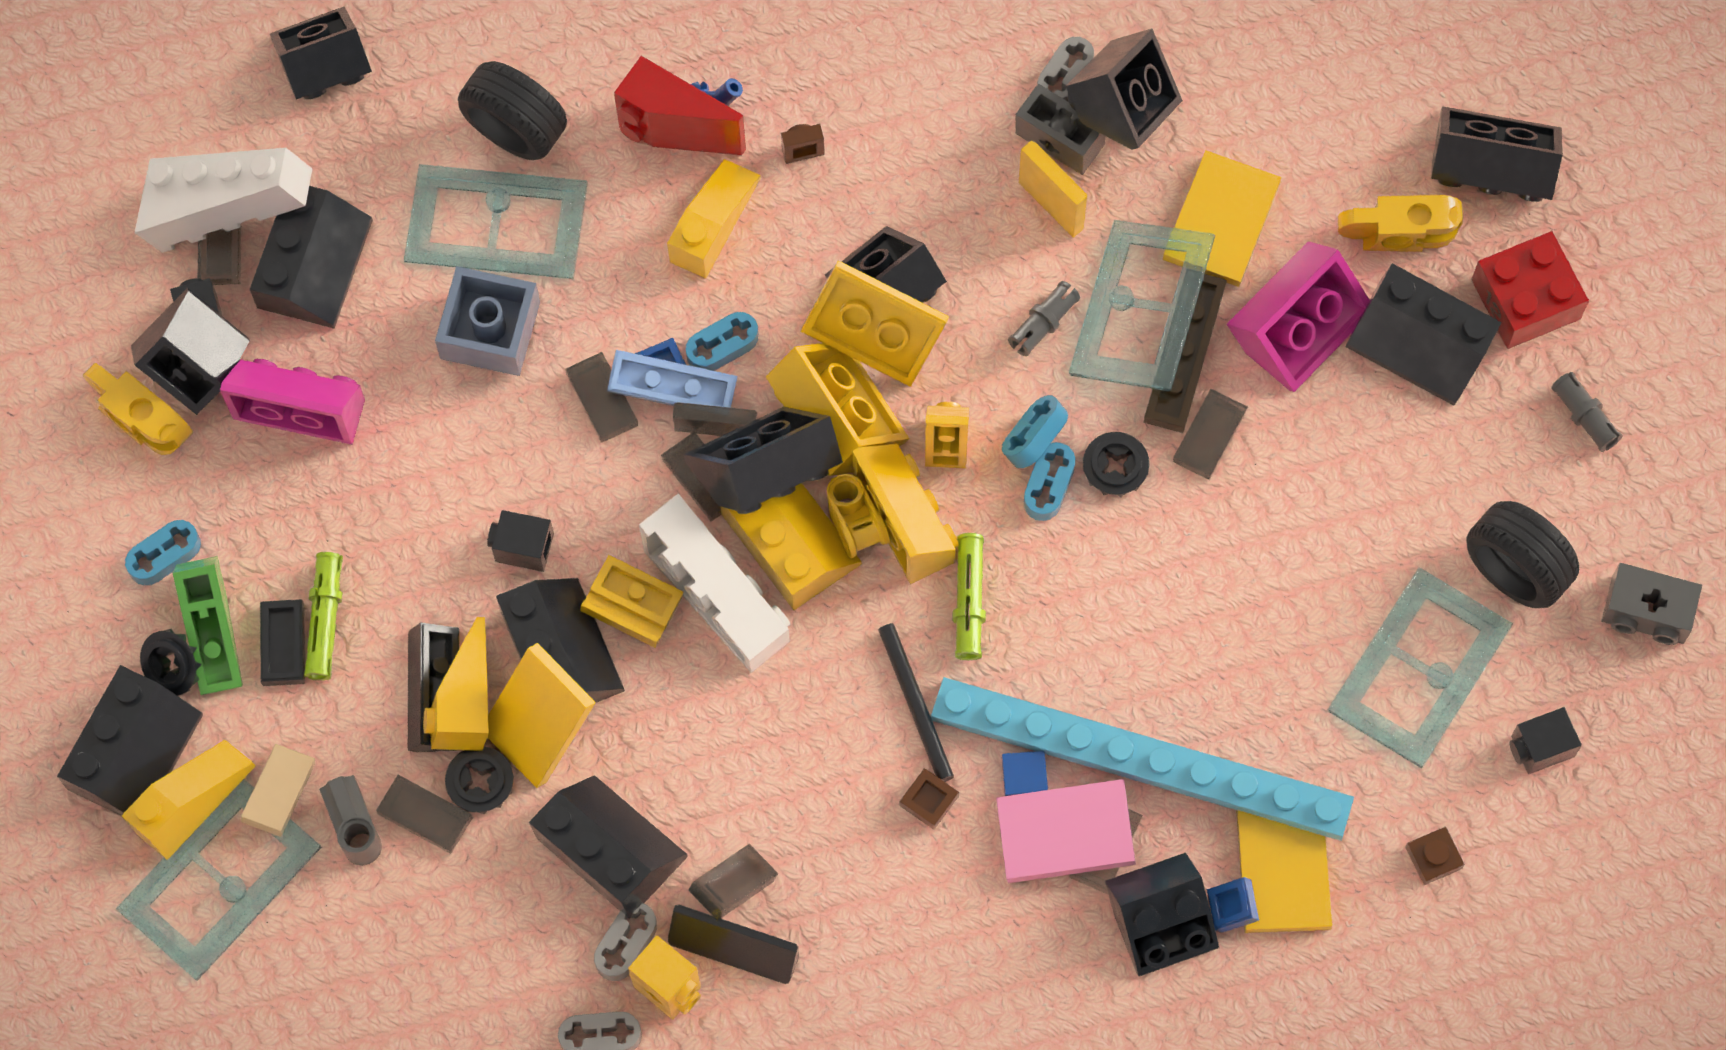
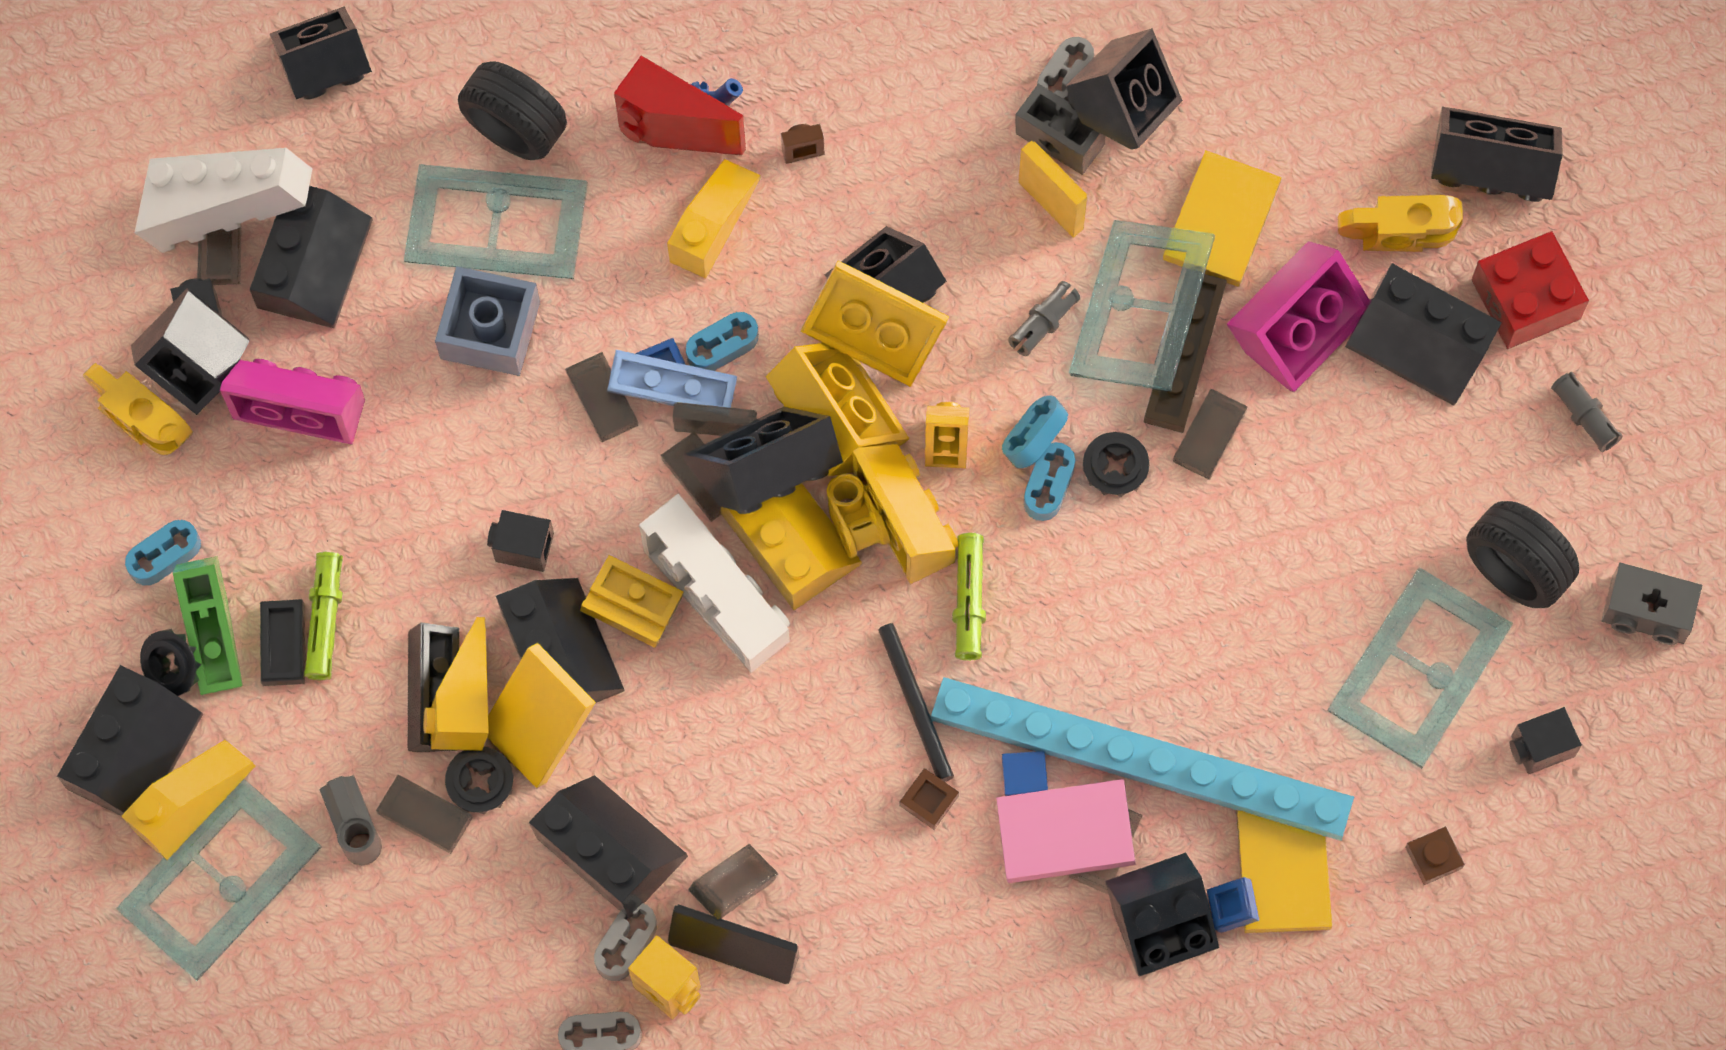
(278, 790): tan tile -> none

